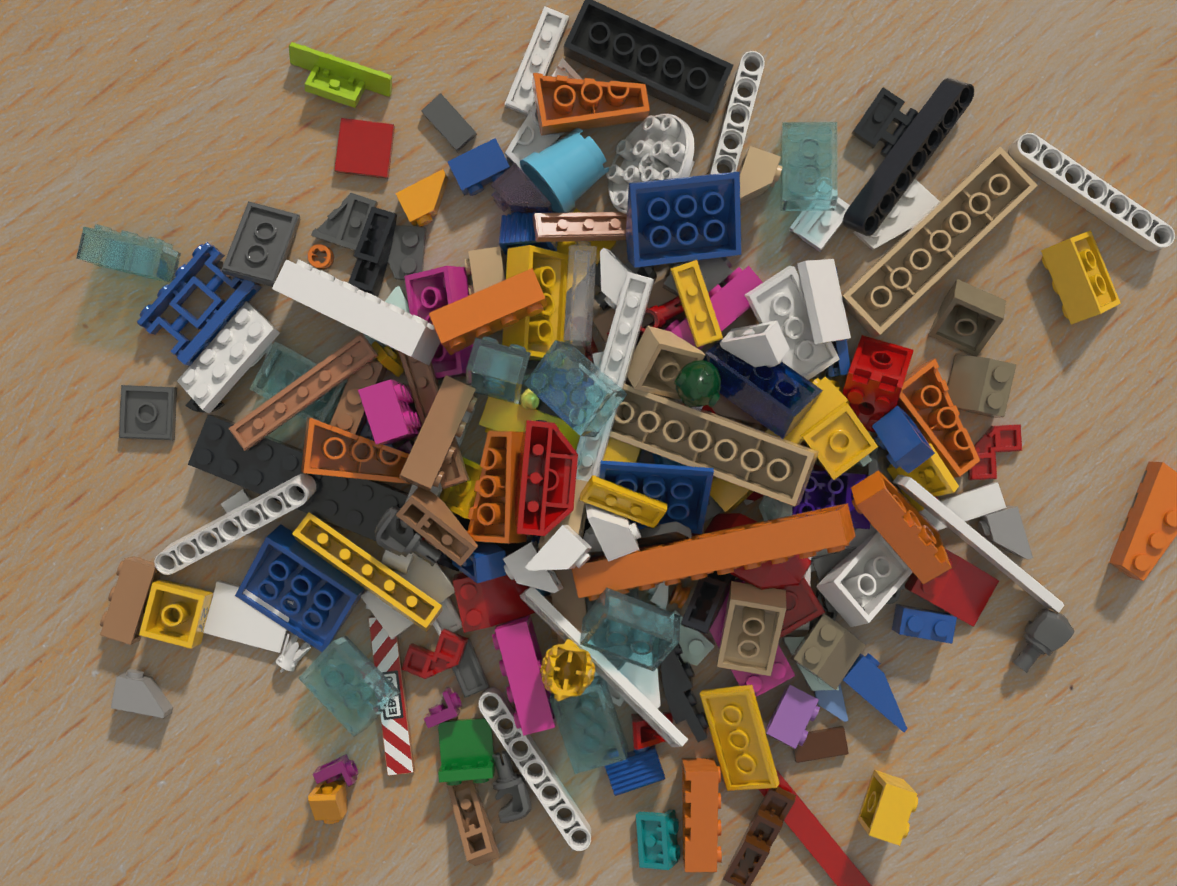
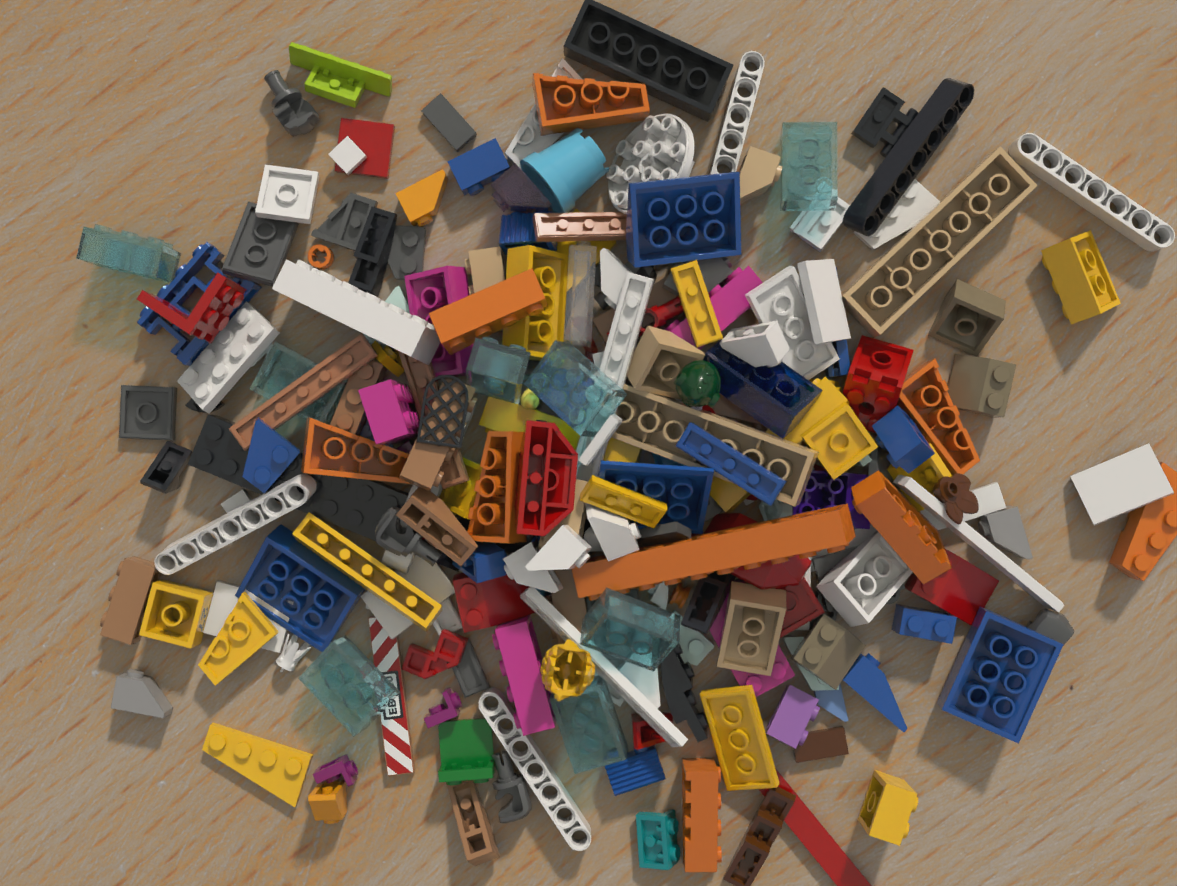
(166, 468): none -> black slope
(210, 312): none -> red bracket
(239, 638): none -> yellow wing
(264, 762): none -> yellow wing
(267, 456): none -> blue wing
(287, 194): none -> white plate
(291, 110): none -> dark grey piece
(347, 155): none -> white tile
(458, 445): none -> black window
(536, 59): white tile -> none
(600, 439): none -> white tile
(731, 463): none -> blue tile
(956, 496): none -> reddish brown plate
(996, 439): red tile -> none
(999, 675): none -> blue slope
(1122, 484): none -> white tile

